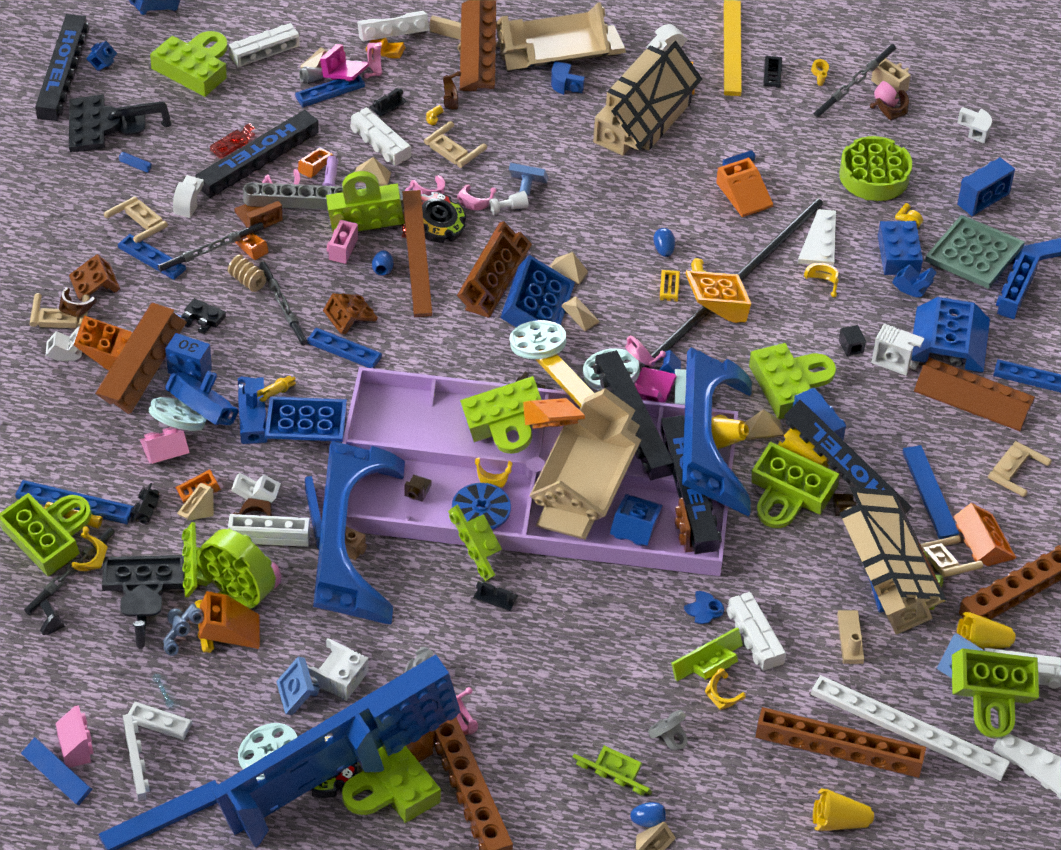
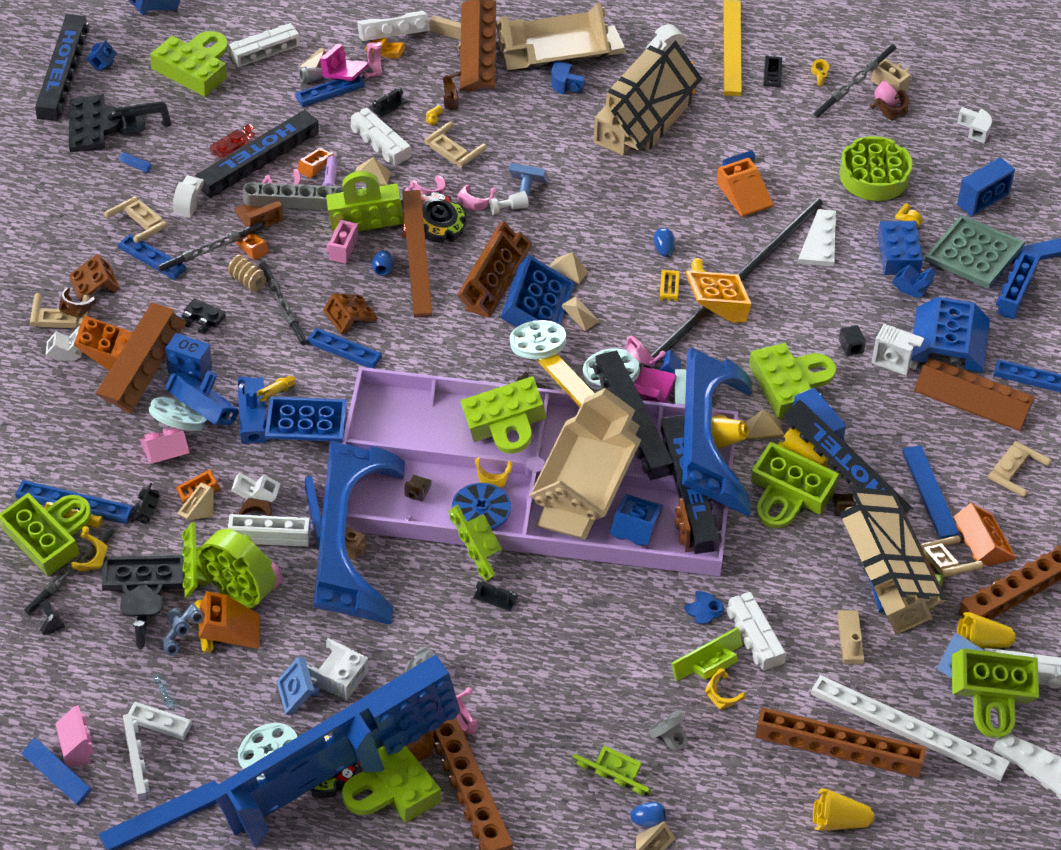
(551, 413): orange slope -> none
(812, 271): yellow helmet -> none

